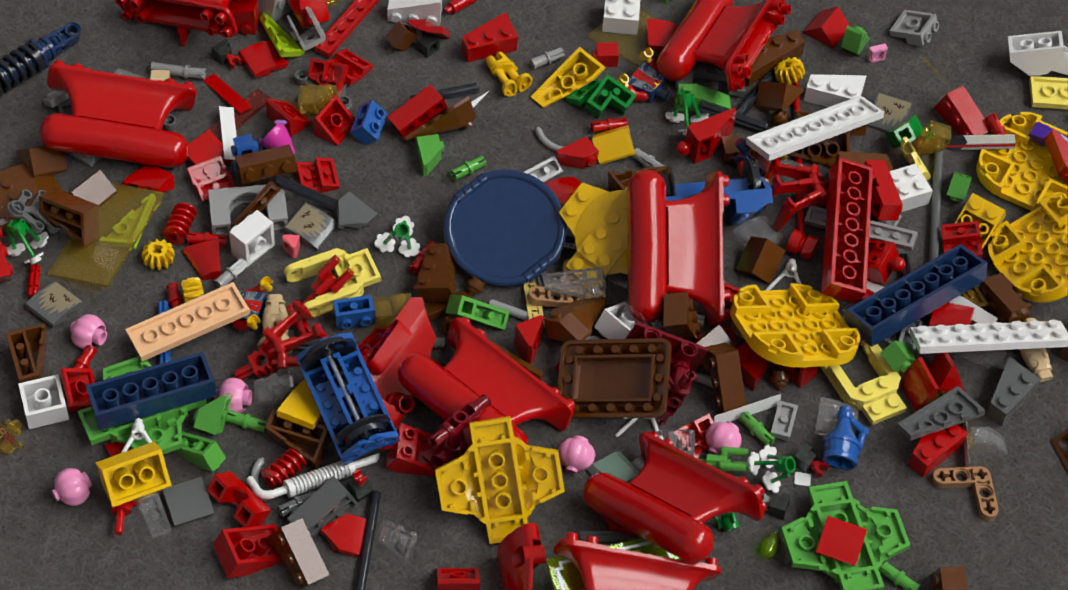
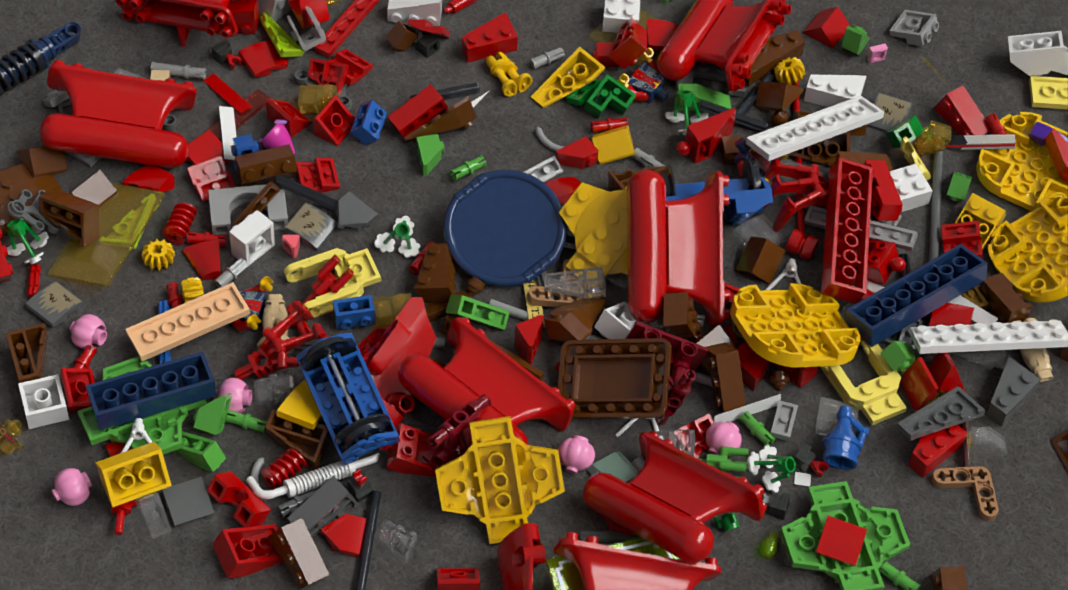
(629, 44): none -> red wedge

